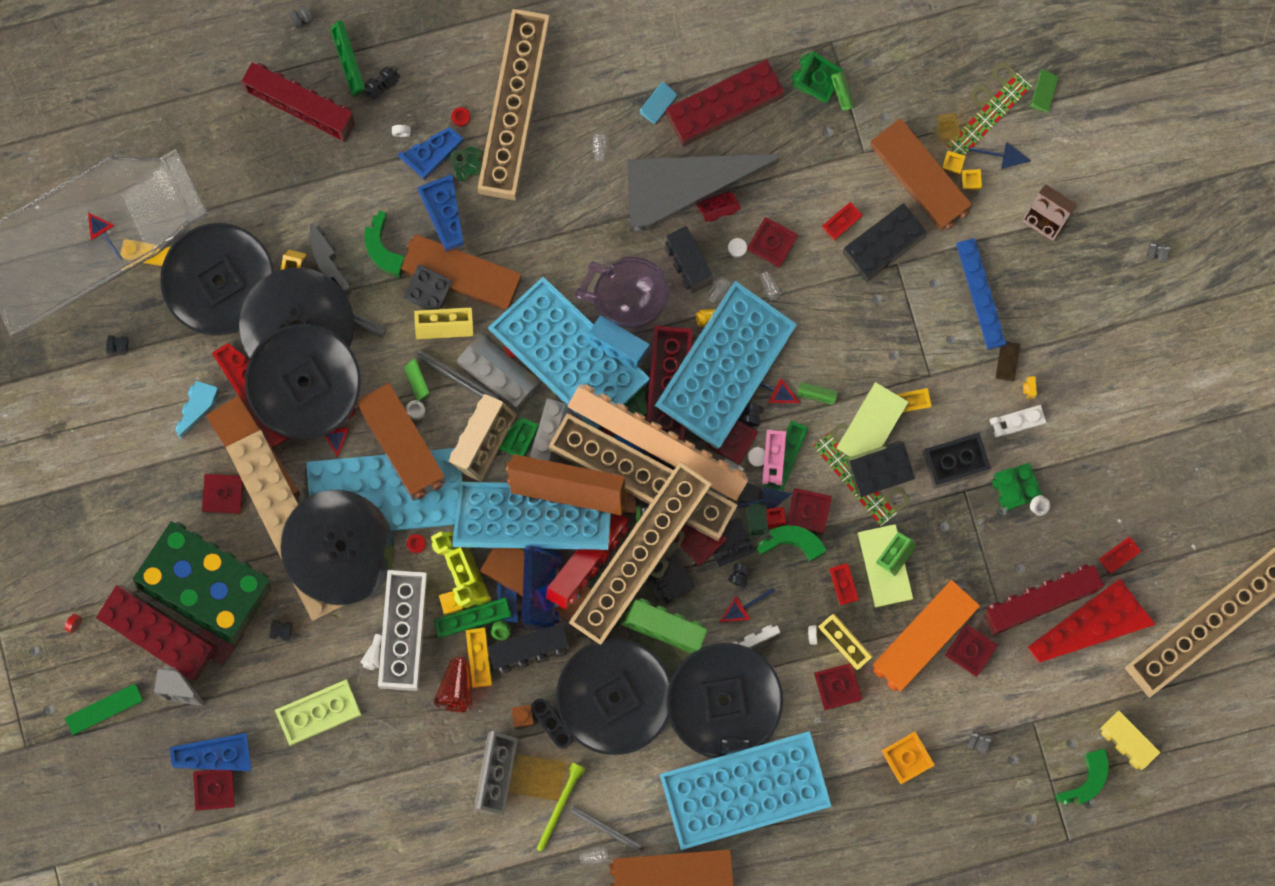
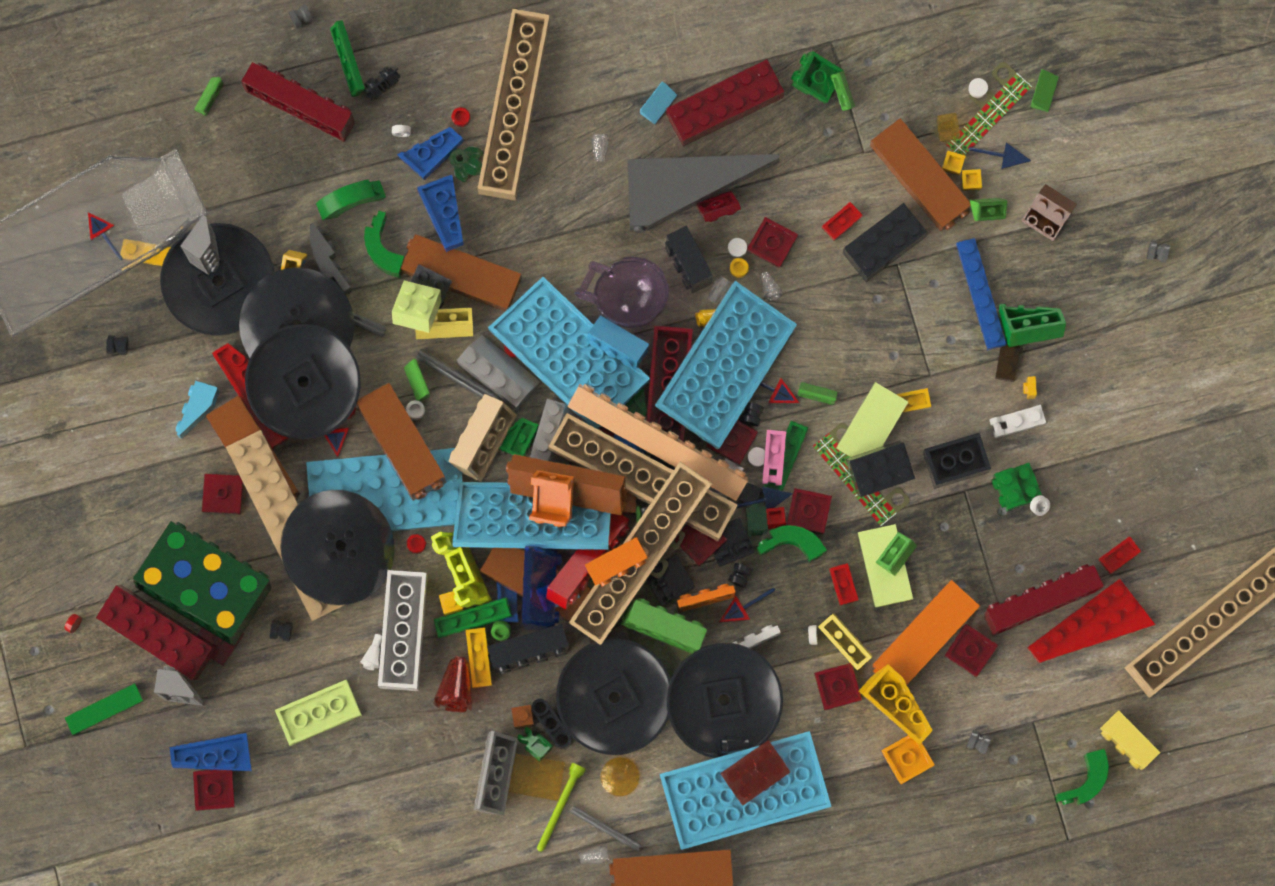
(202, 247): none -> light grey slope
(209, 95): none -> bright green slope
(348, 197): none -> green arch
(416, 306): none -> yellowish green brick
(536, 746): none -> green plate
(552, 498): none -> orange panel
(612, 784): none -> clear yellow dish
(617, 562): none -> orange brick
(705, 597): none -> orange plate
(739, 267): none -> yellow tile
(755, 772): none -> clear red plate
(893, 698): none -> yellow wedge
(978, 88): none -> white tile
(989, 209): none -> bright green slope
(1030, 325): none -> green wedge

